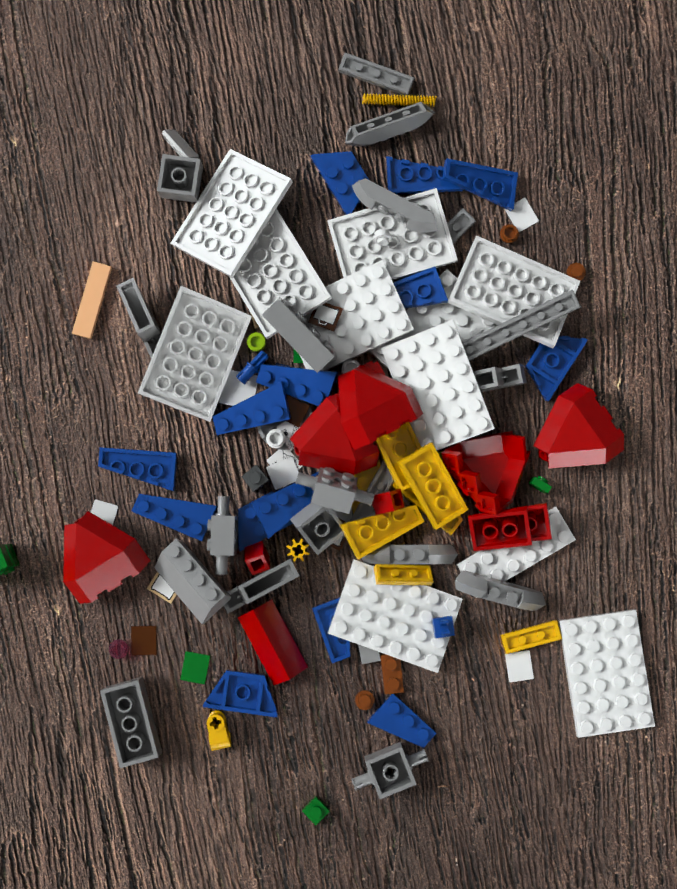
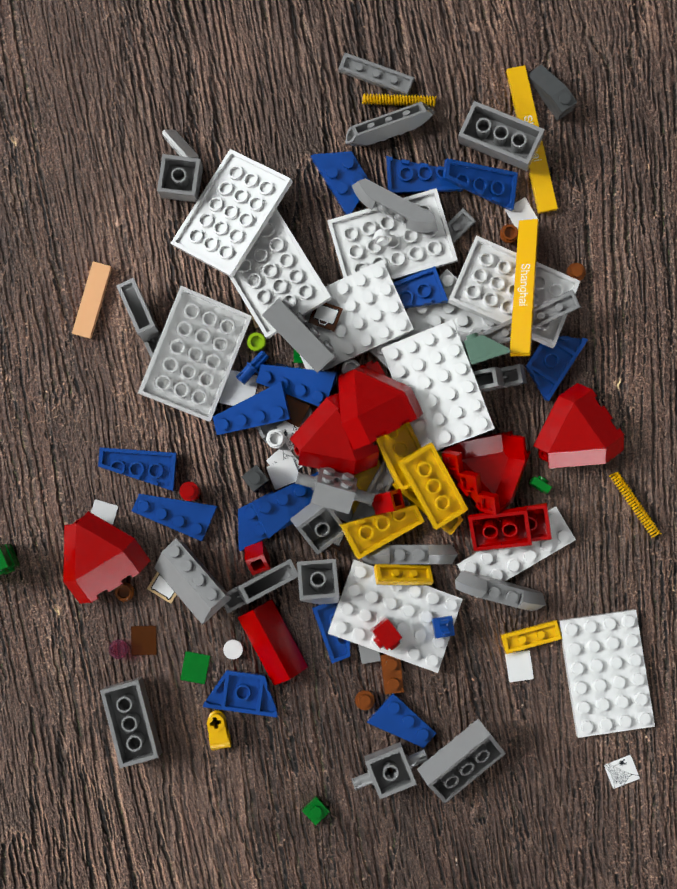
(124, 592): none -> dark orange plate
(190, 491): none -> red brick
(223, 535): light grey brick -> none
(233, 649): none -> white tile
(300, 554): yellow gear -> none
(318, 581): none -> light grey slope
(386, 635): none -> red brick
(461, 761): none -> light grey brick
(483, 348): none -> sand green slope
(500, 136): none -> light grey brick
(524, 288): none -> yellow tile
(526, 111): none -> yellow tile
(552, 92): none -> dark grey slope
(620, 479): none -> yellow piece
(621, 771): none -> white sticker

